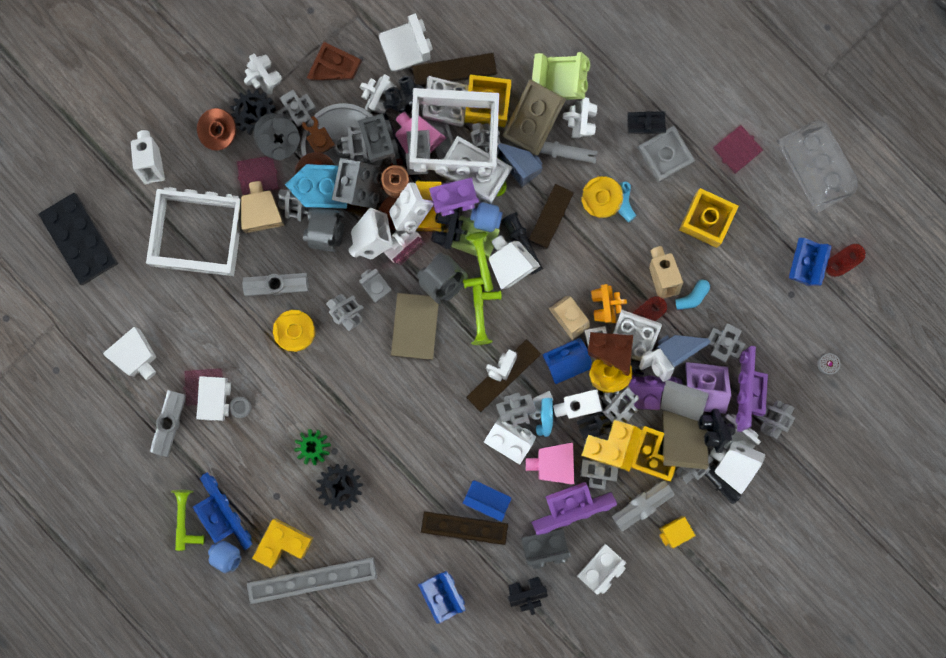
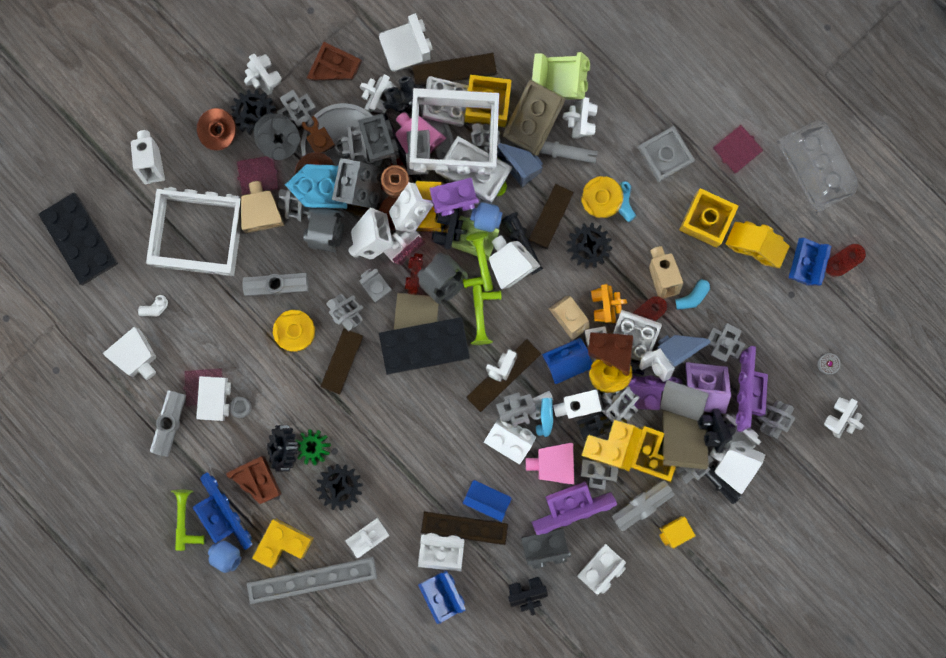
(155, 309): none -> white arm
(256, 479): none -> copper wing
(282, 448): none -> black gear
(341, 361): none -> dark brown tile
(367, 538): none -> white hips
(412, 282): none -> clear red plate
(424, 345): none -> black plate
(441, 552): none -> white bracket
(599, 242): none -> black gear
(646, 122): black hips -> none
(758, 242): none -> yellow brick
(847, 408): none -> white hips

